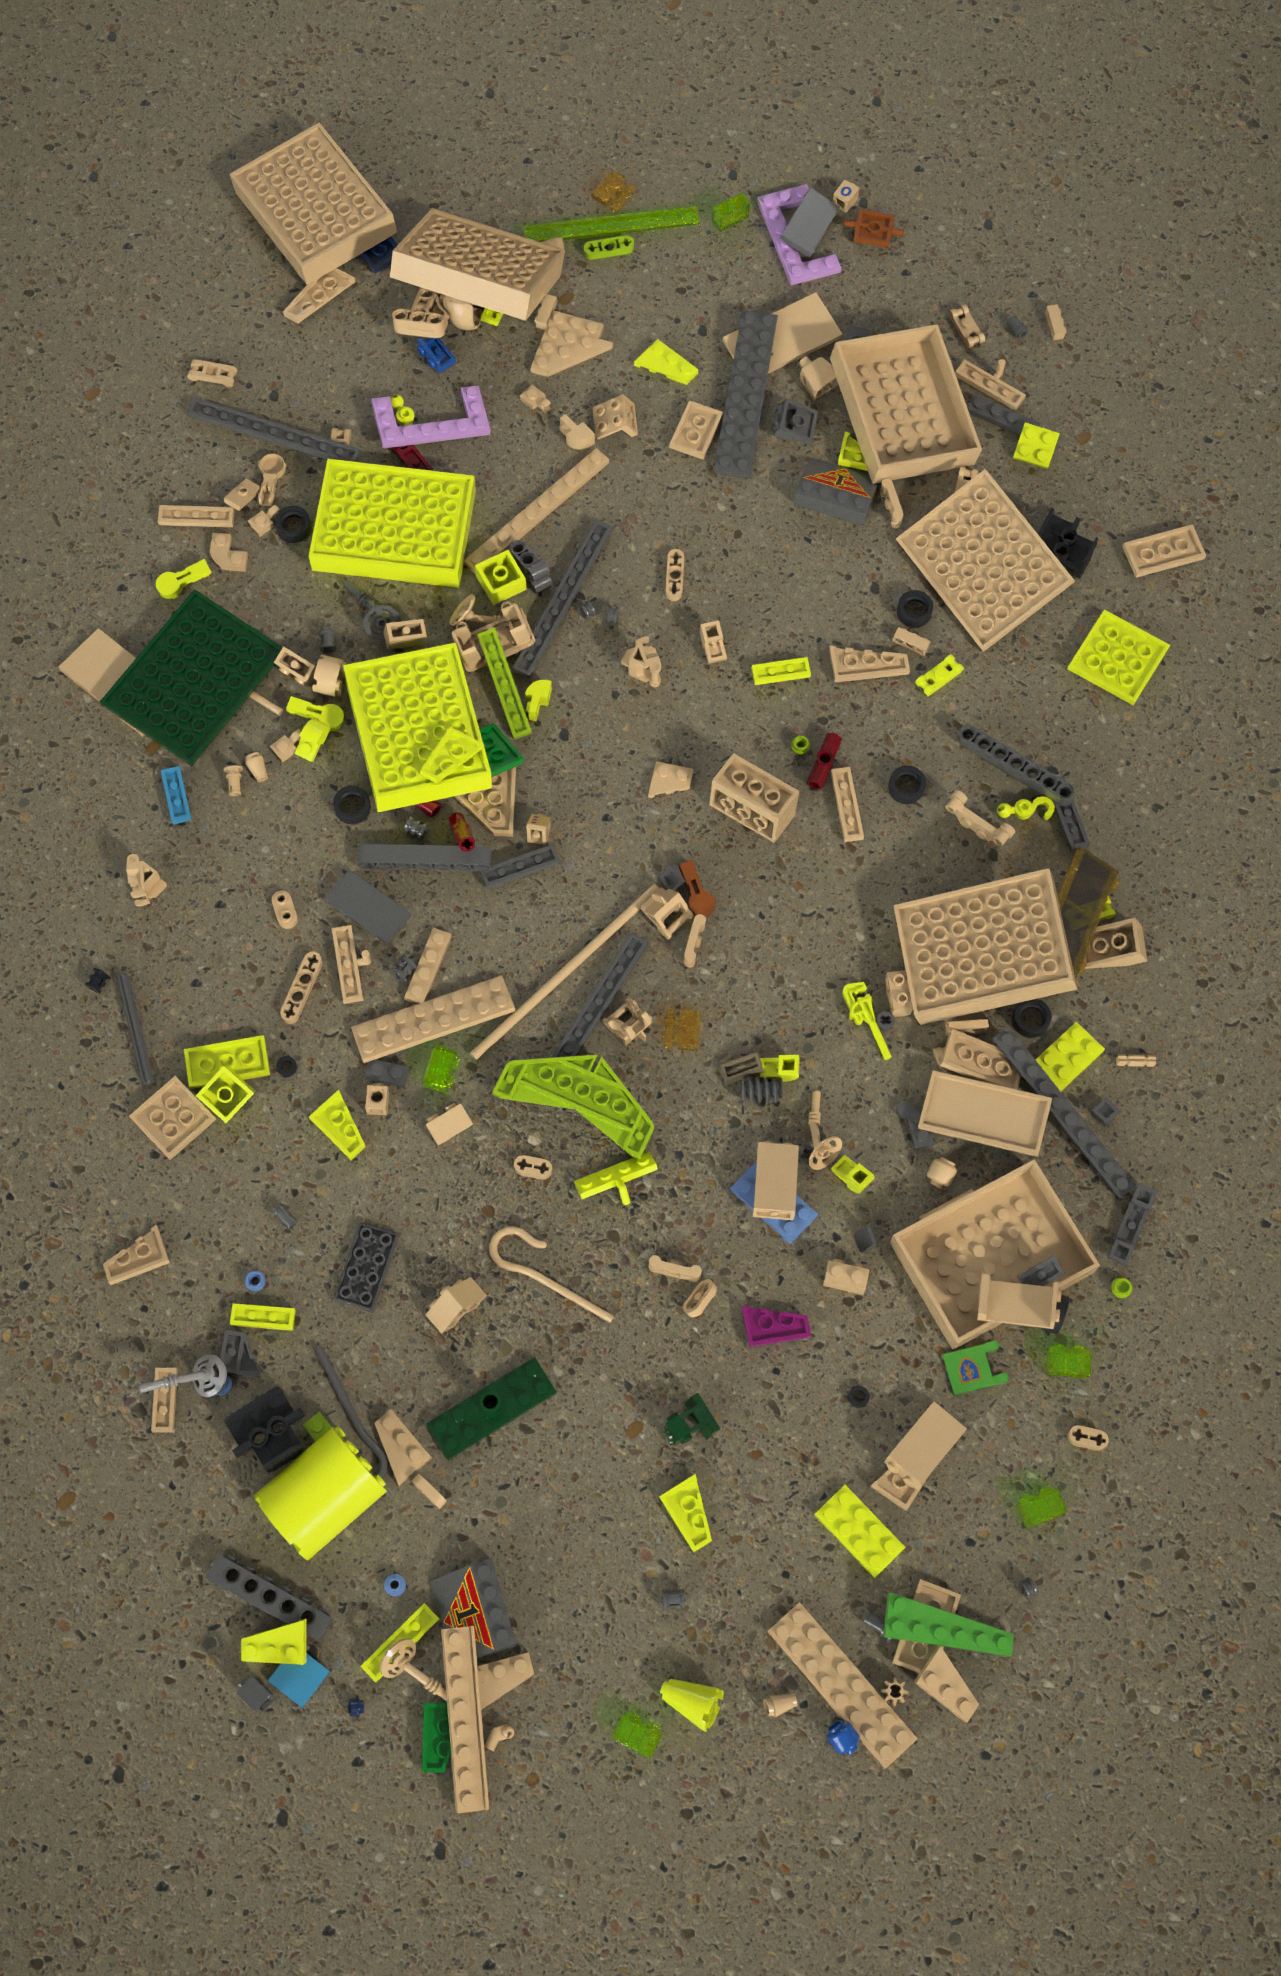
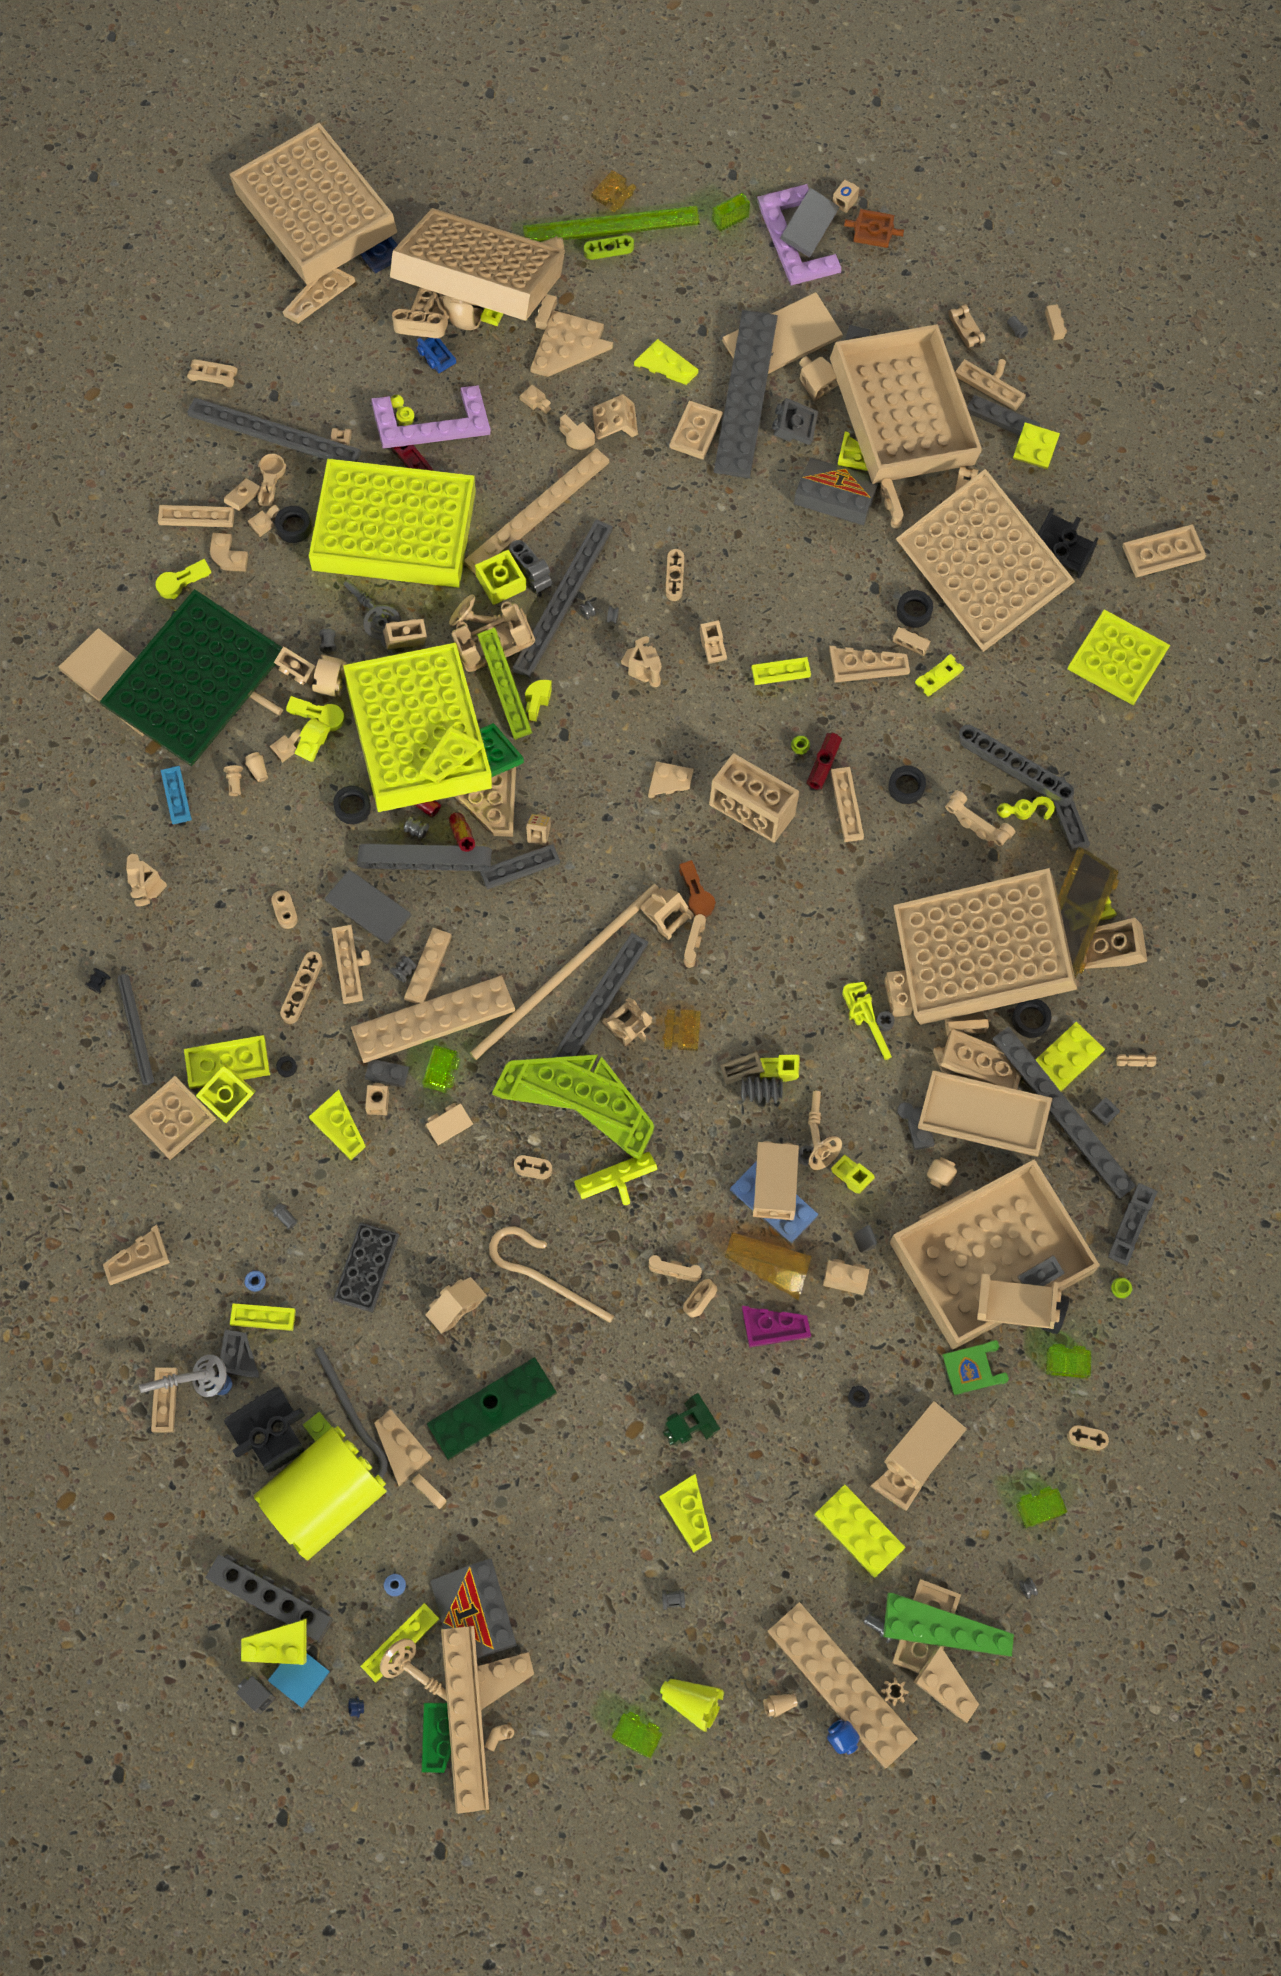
(672, 878): dark grey plate -> none
(770, 1262): none -> clear yellow wedge

